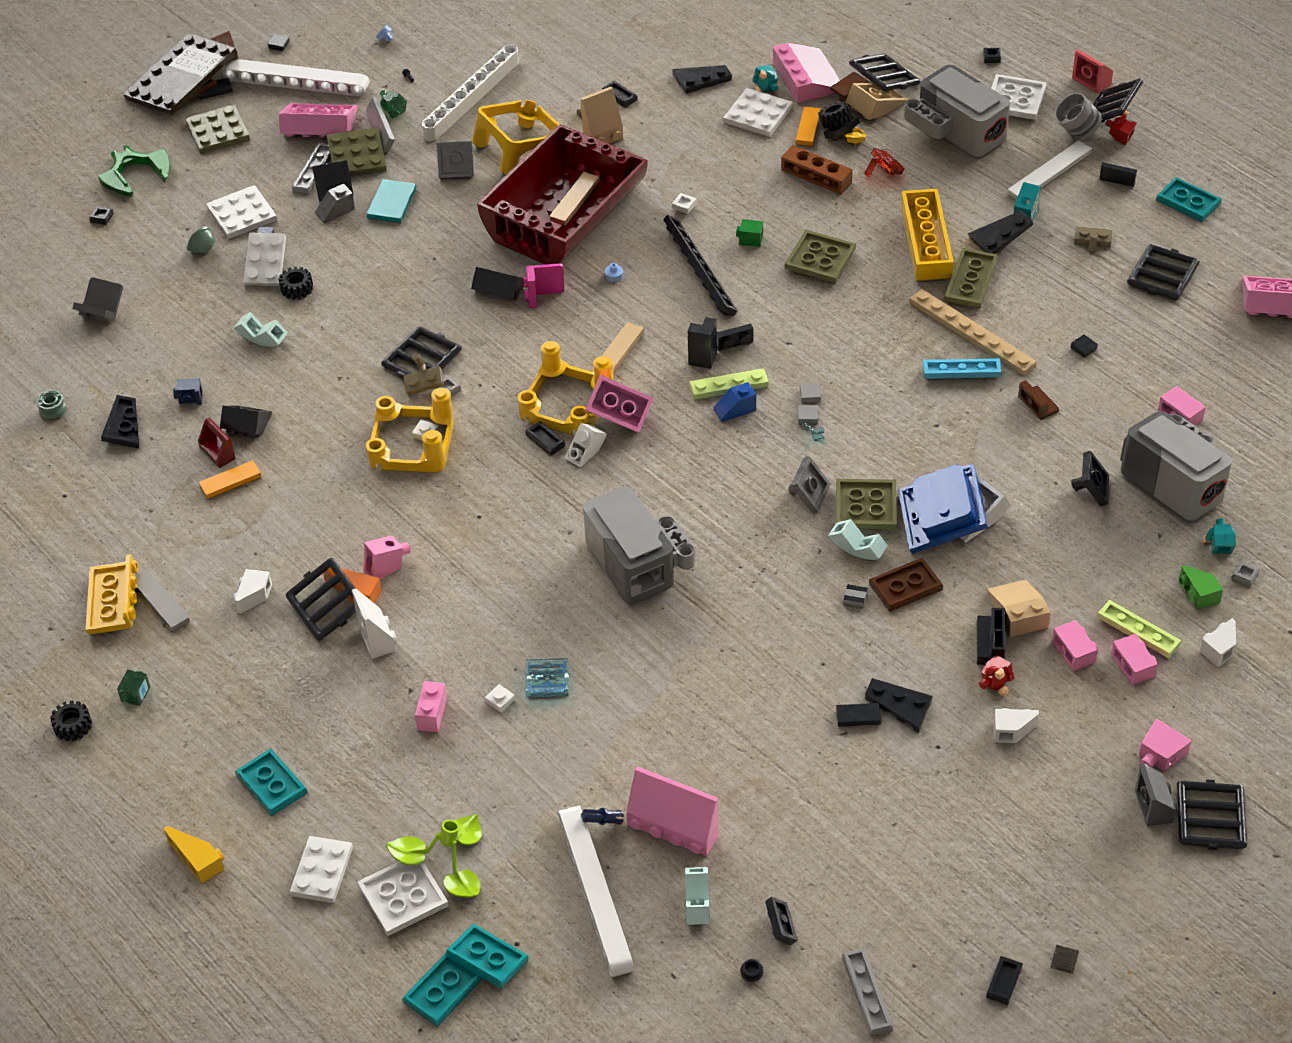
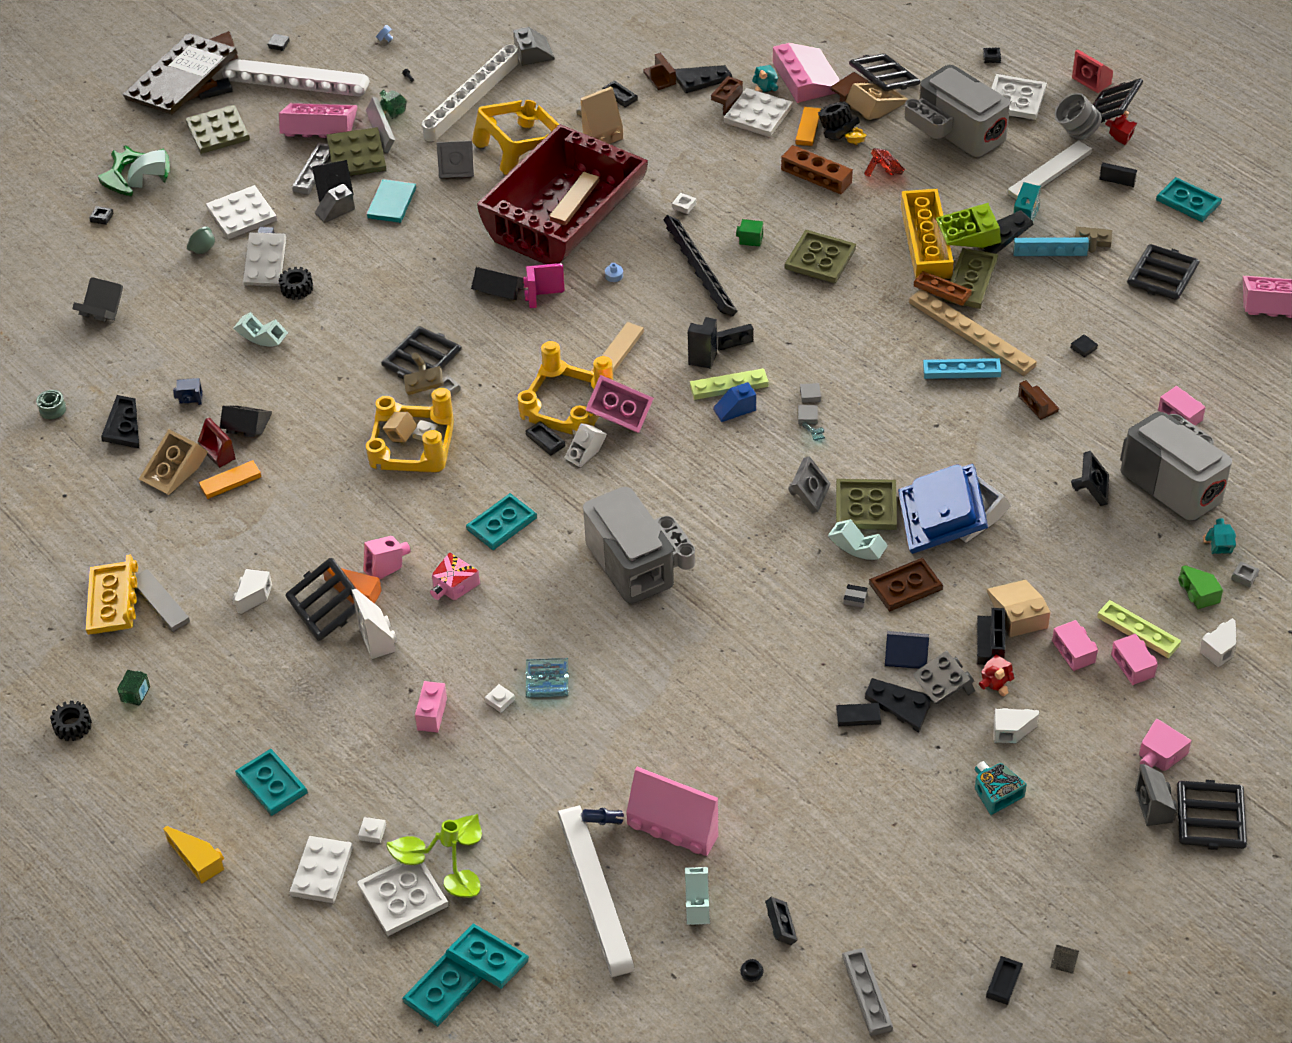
(149, 163): none -> light aqua brick
(173, 462): none -> tan slope
(372, 830): none -> white plate
(400, 426): none -> tan brick
(453, 578): none -> bright pink torso
(501, 521): none -> teal tile
(532, 46): none -> dark grey slope
(662, 73): none -> reddish brown panel
(728, 93): none -> reddish brown panel
(906, 649): none -> dark blue slope
(942, 288): none -> dark orange tile
(943, 677): none -> dark grey bracket
(970, 227): none -> lime slope
(998, 786): none -> torso
(1050, 246): none -> medium azure plate

